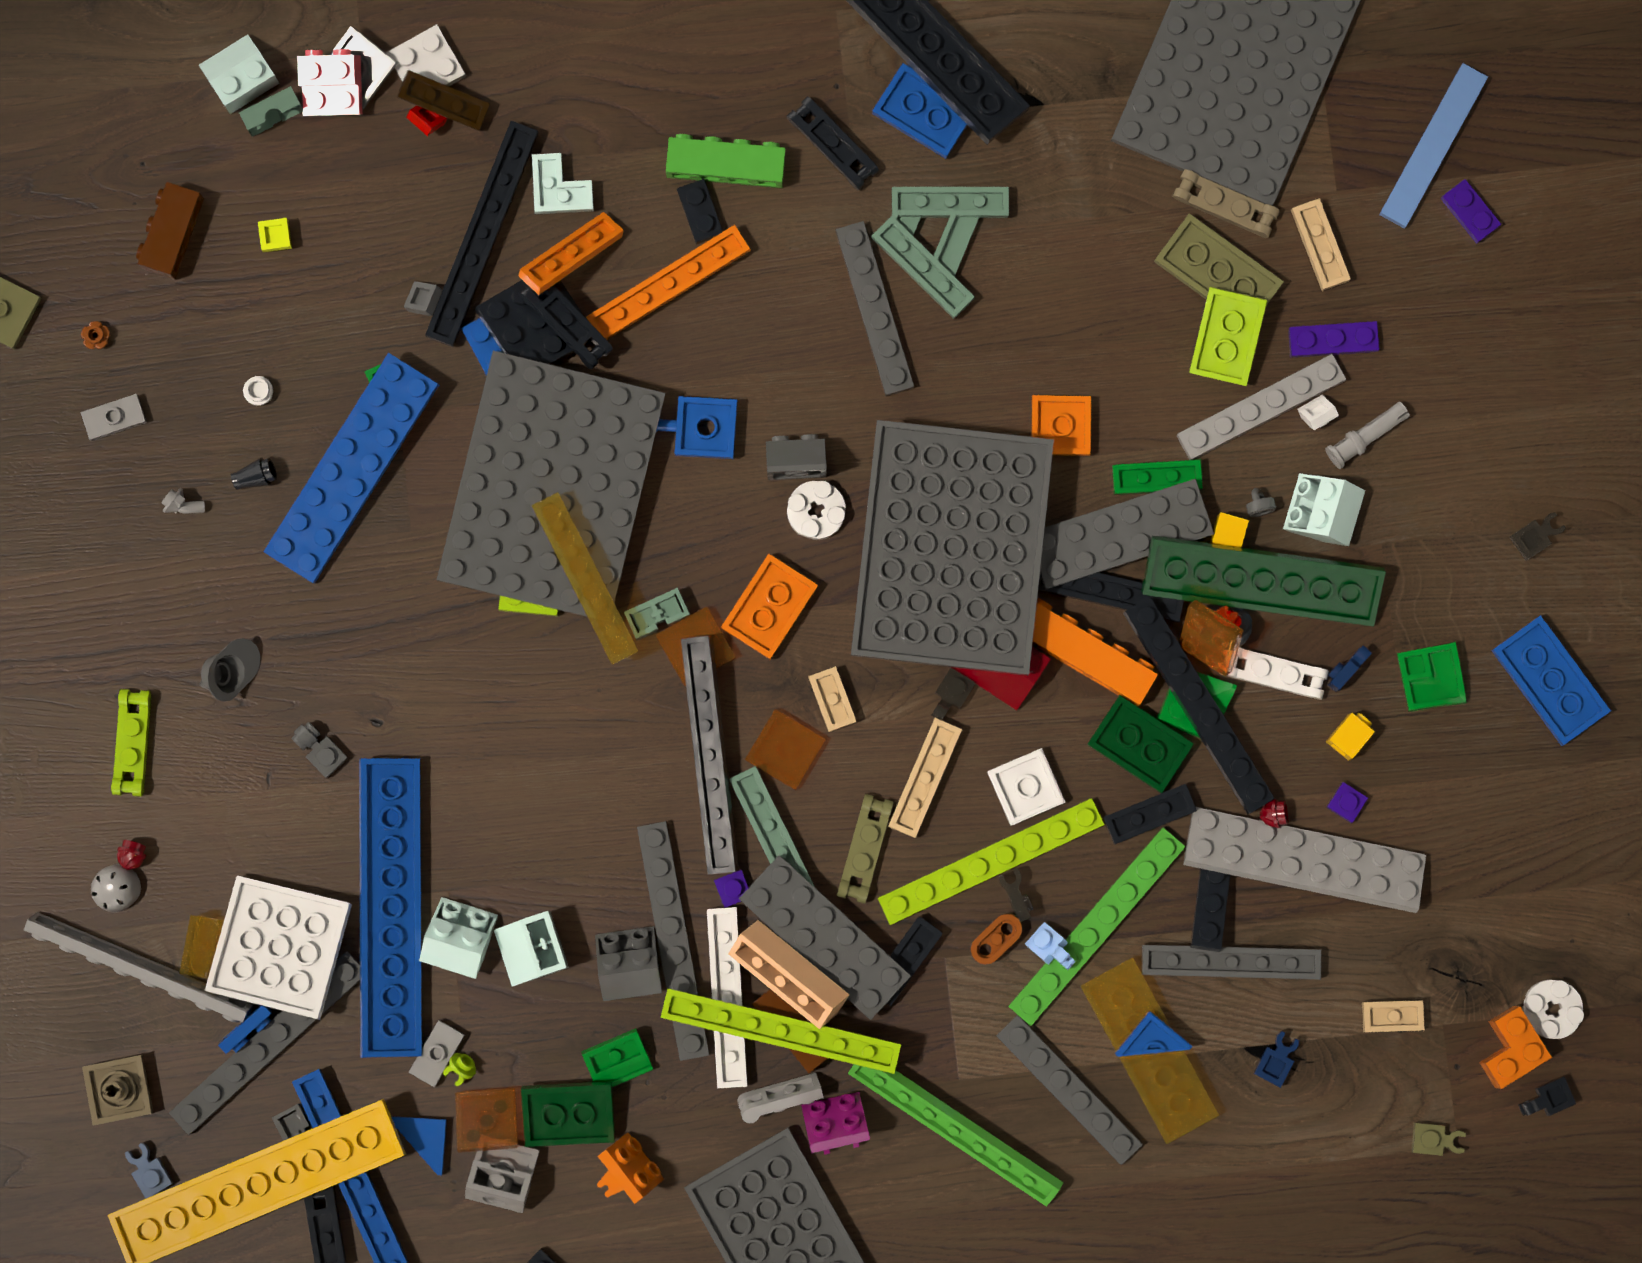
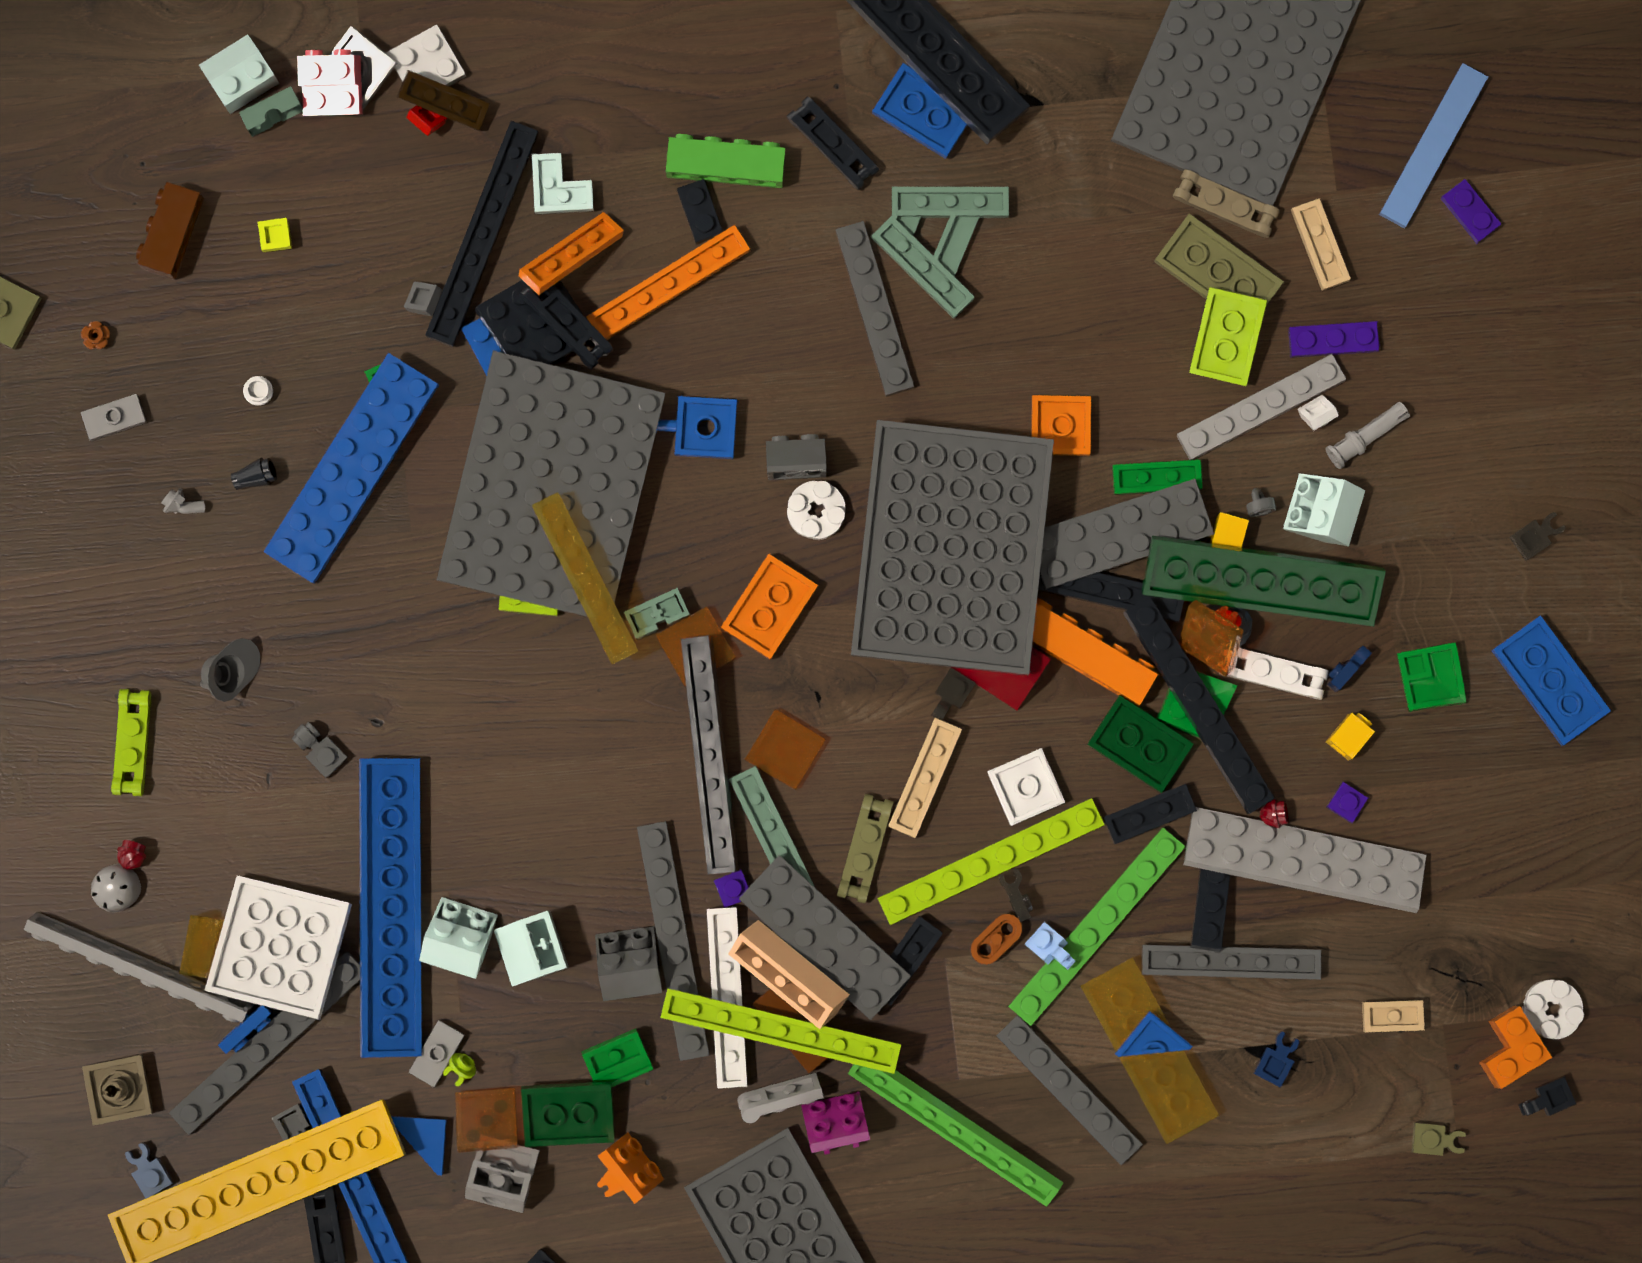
(832, 699): tan plate -> none

